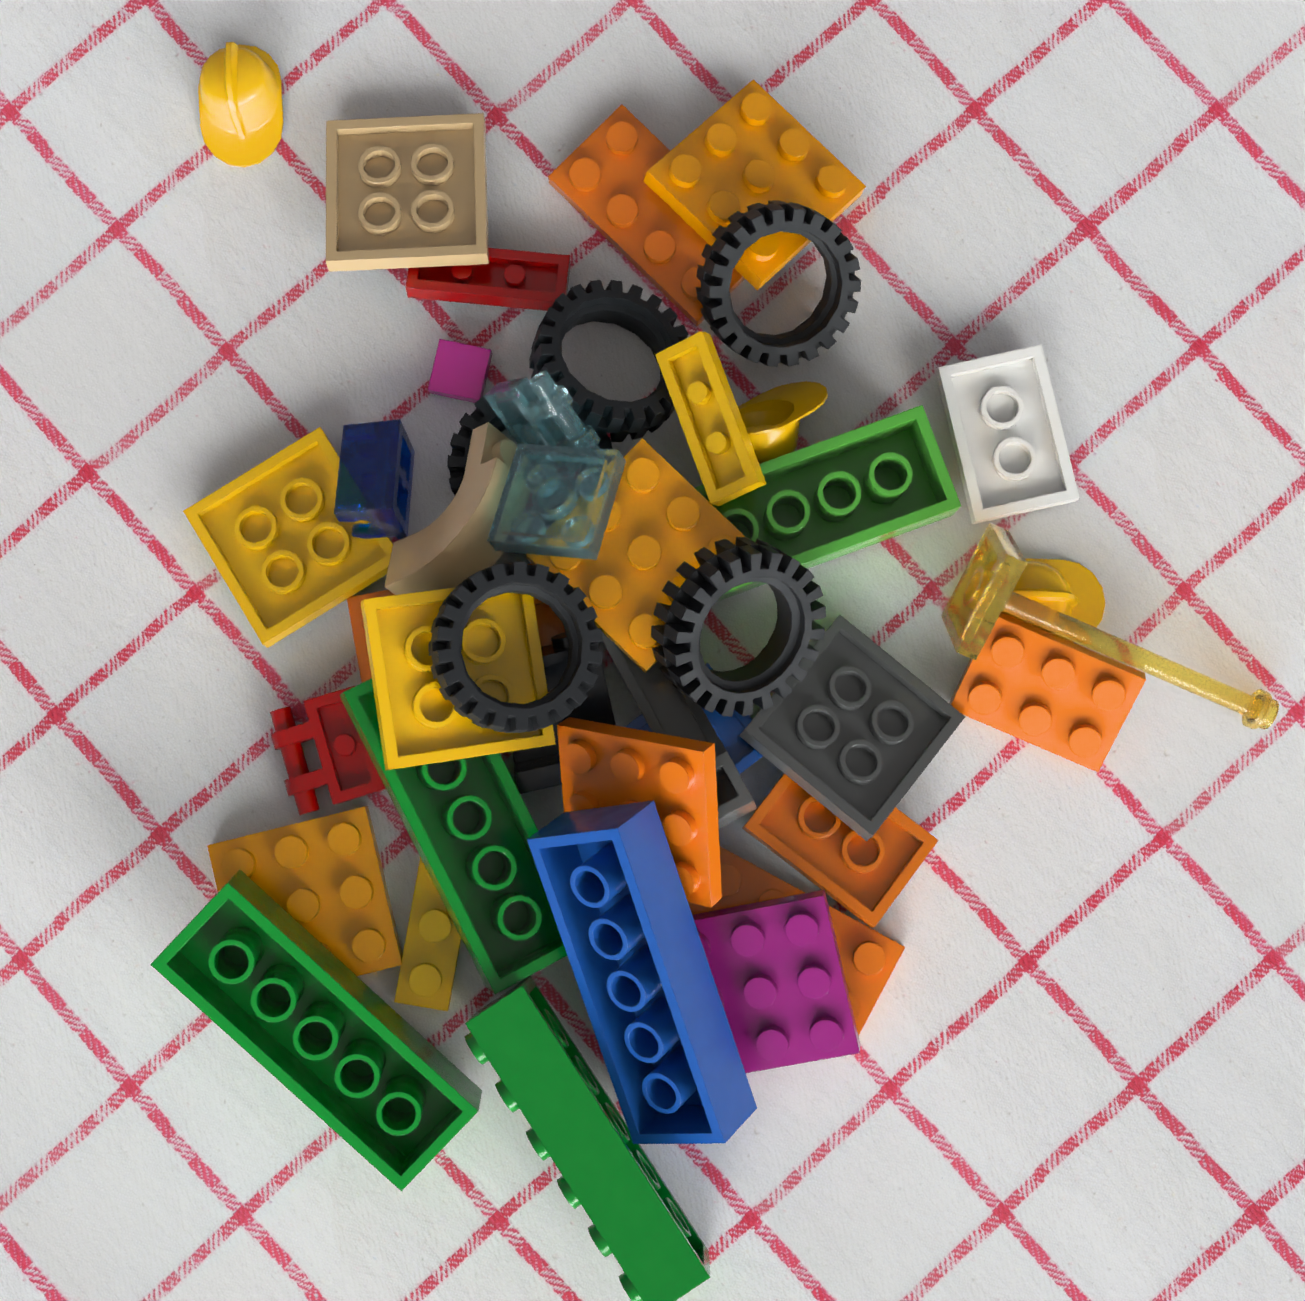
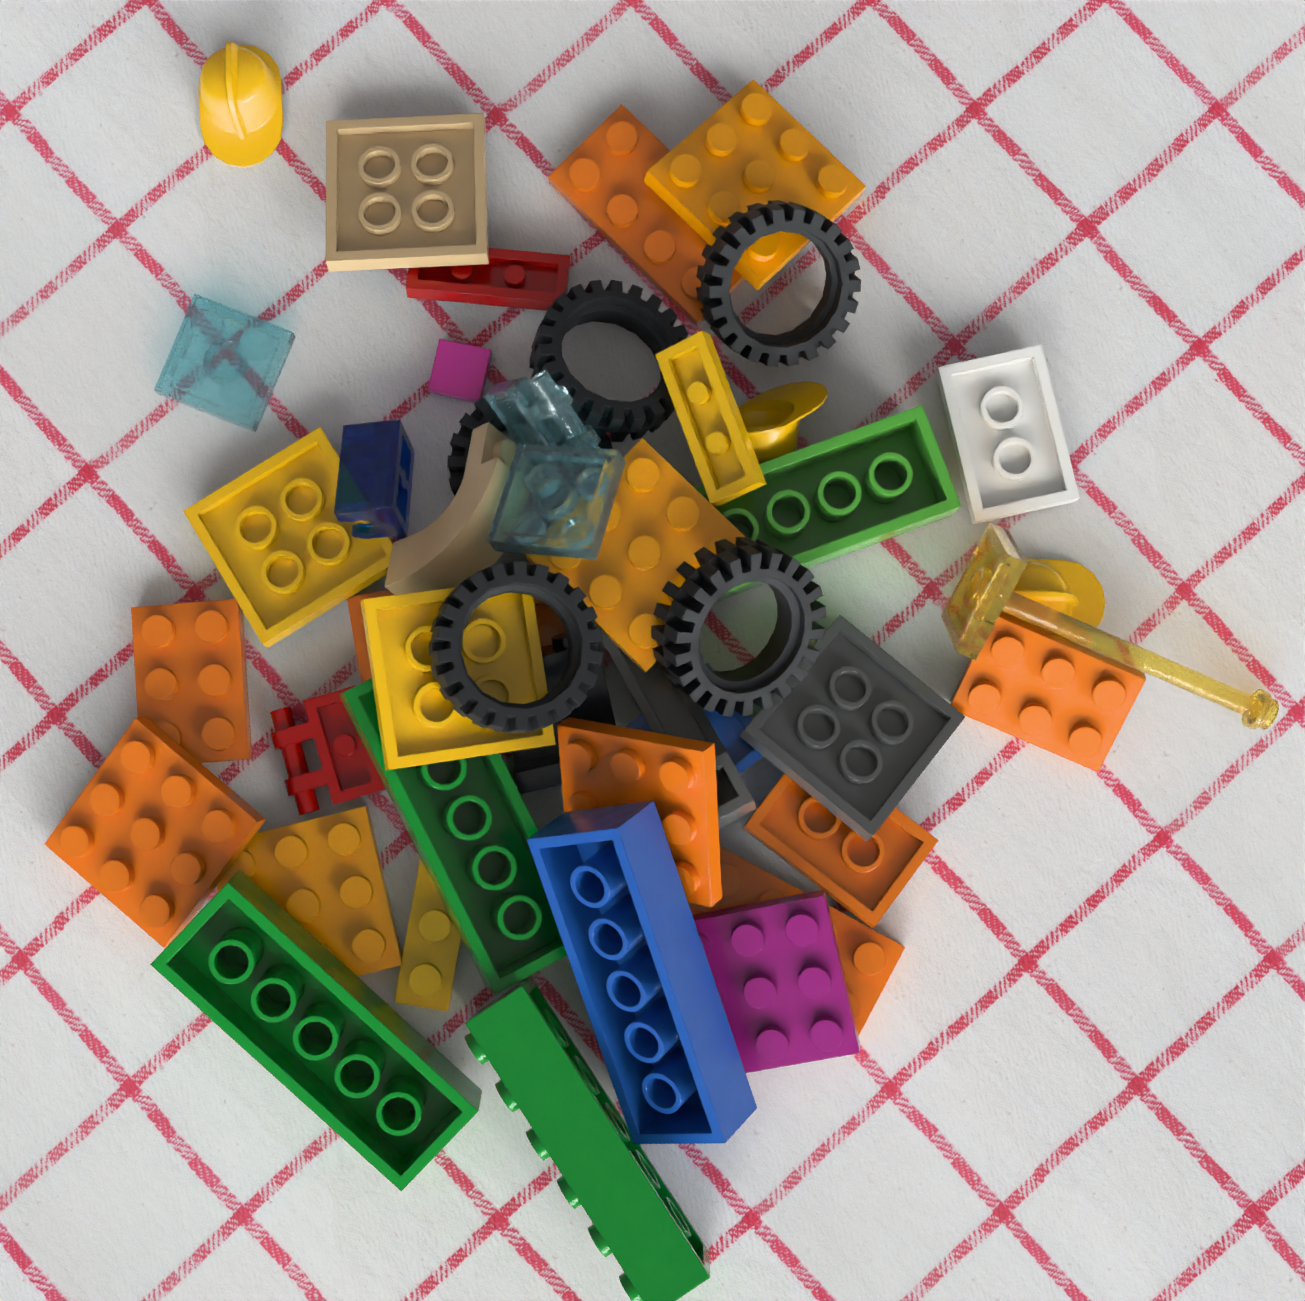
(154, 831): none -> orange plate
(194, 676): none -> orange plate
(225, 362): none -> clear light blue plate

